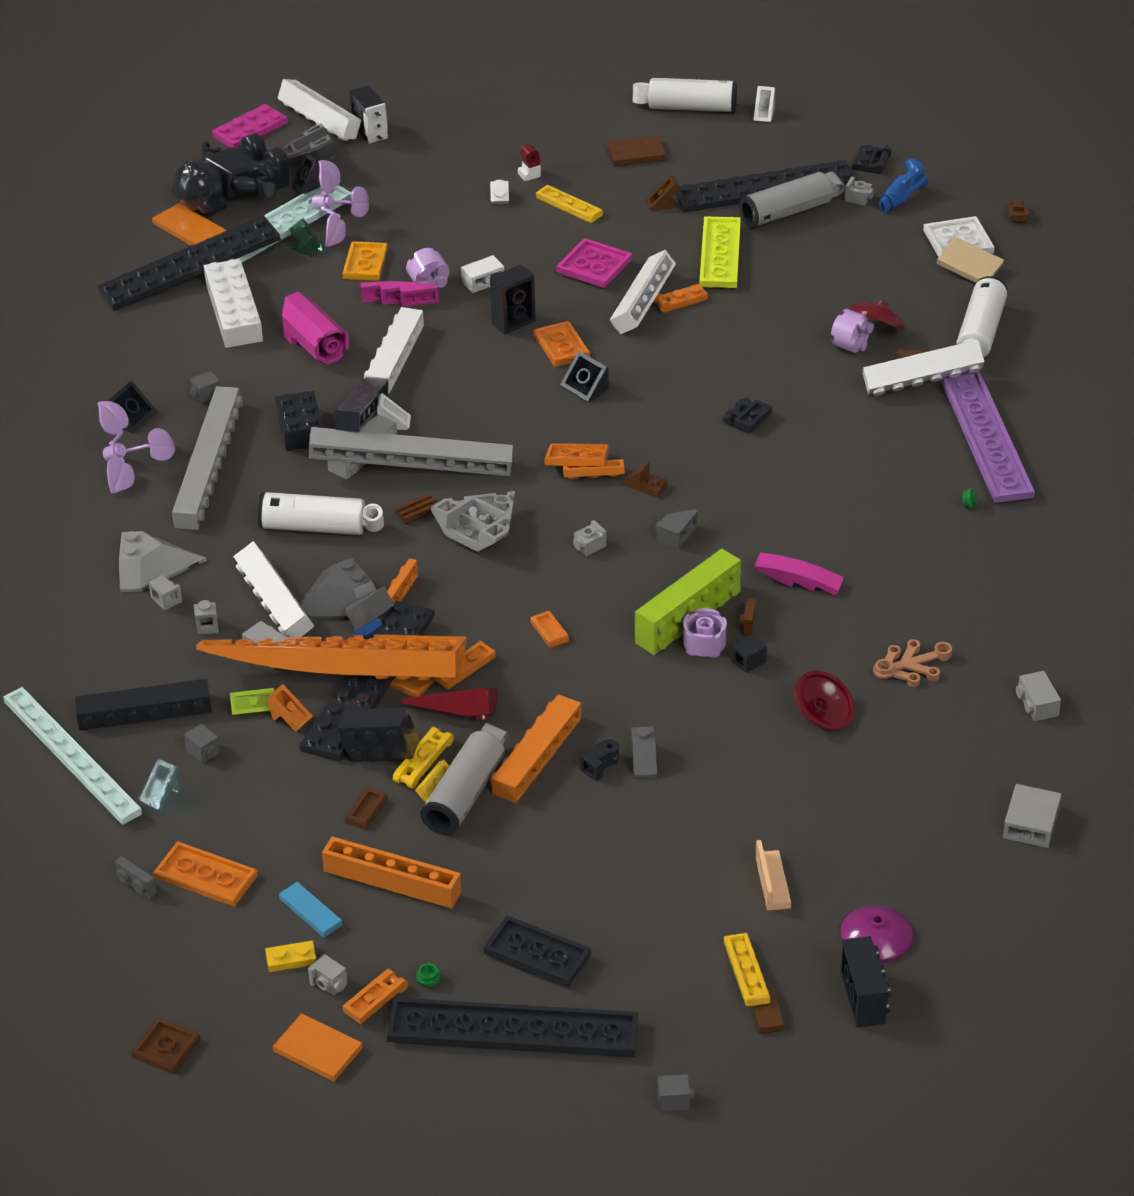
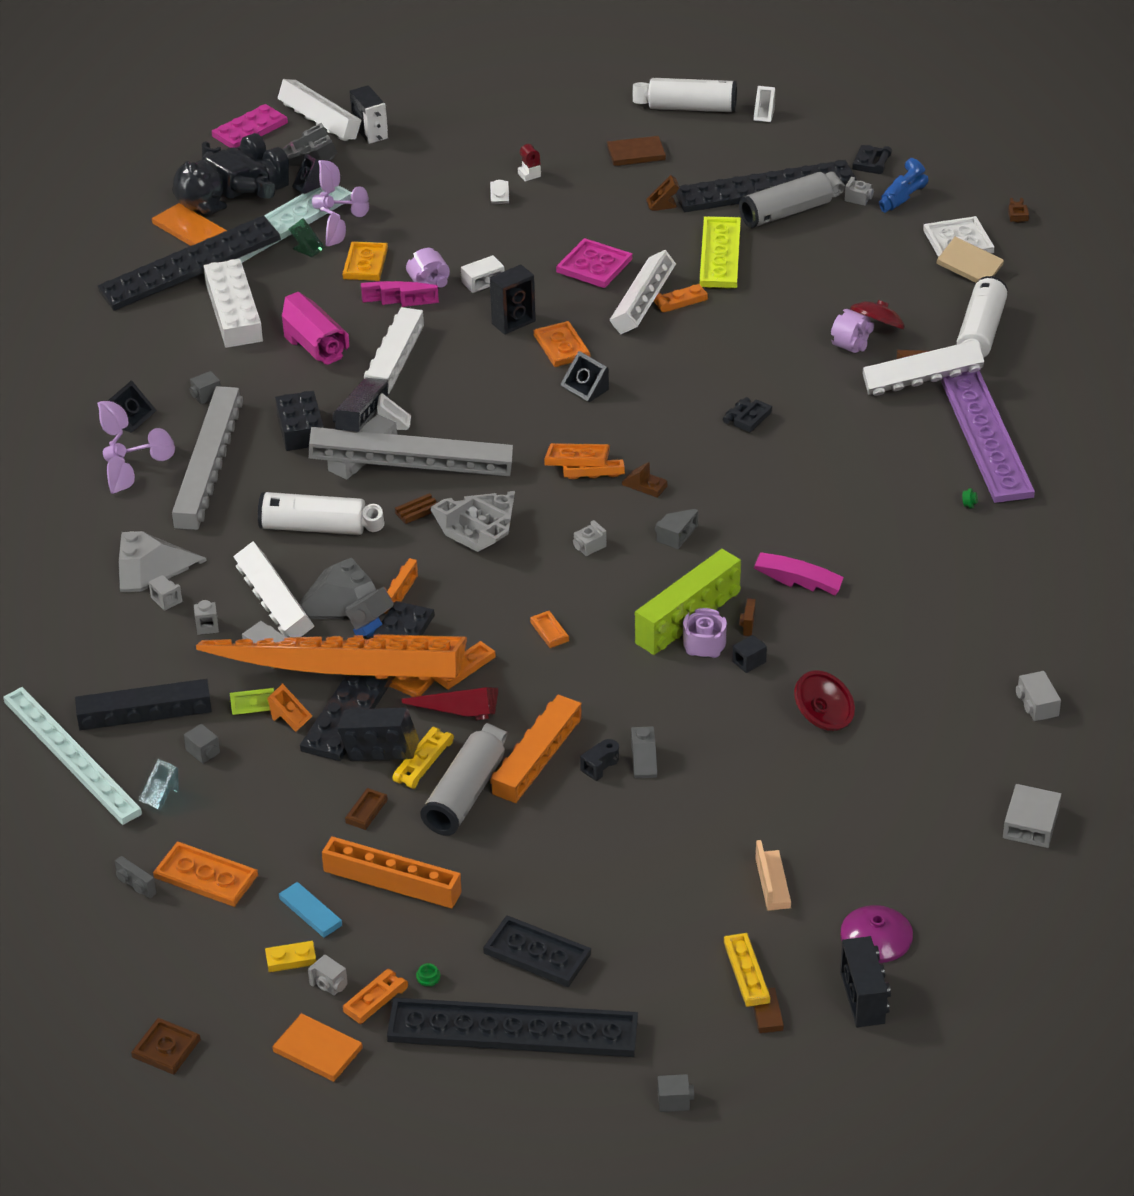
(432, 779): yellow plate -> none
(569, 203): yellow tile -> none
(886, 668): nougat plant -> none

